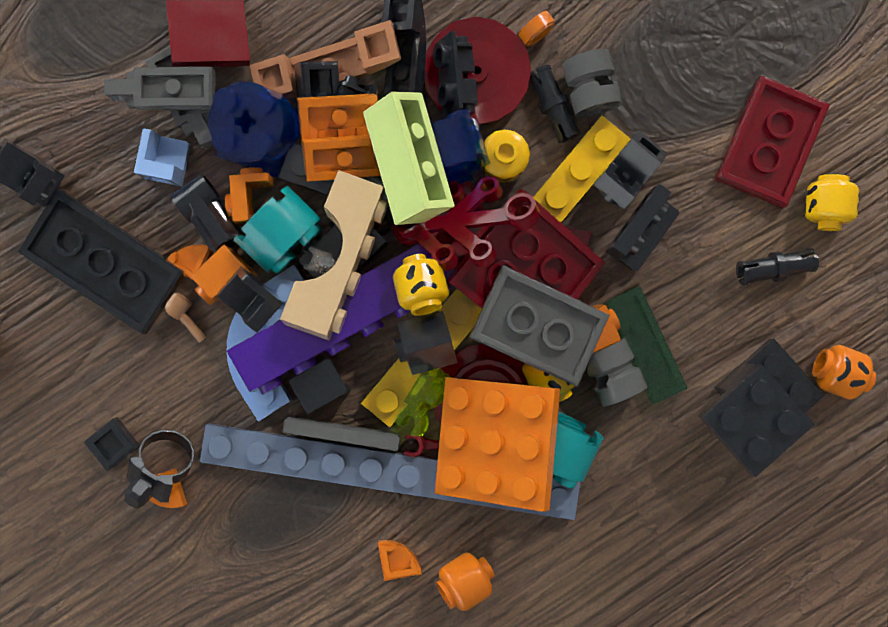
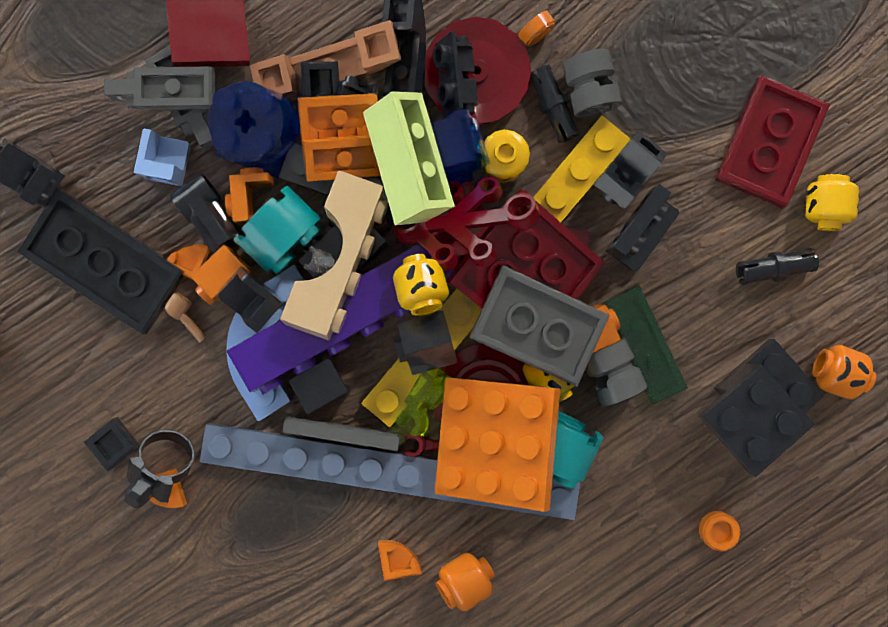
(719, 531): none -> orange tile

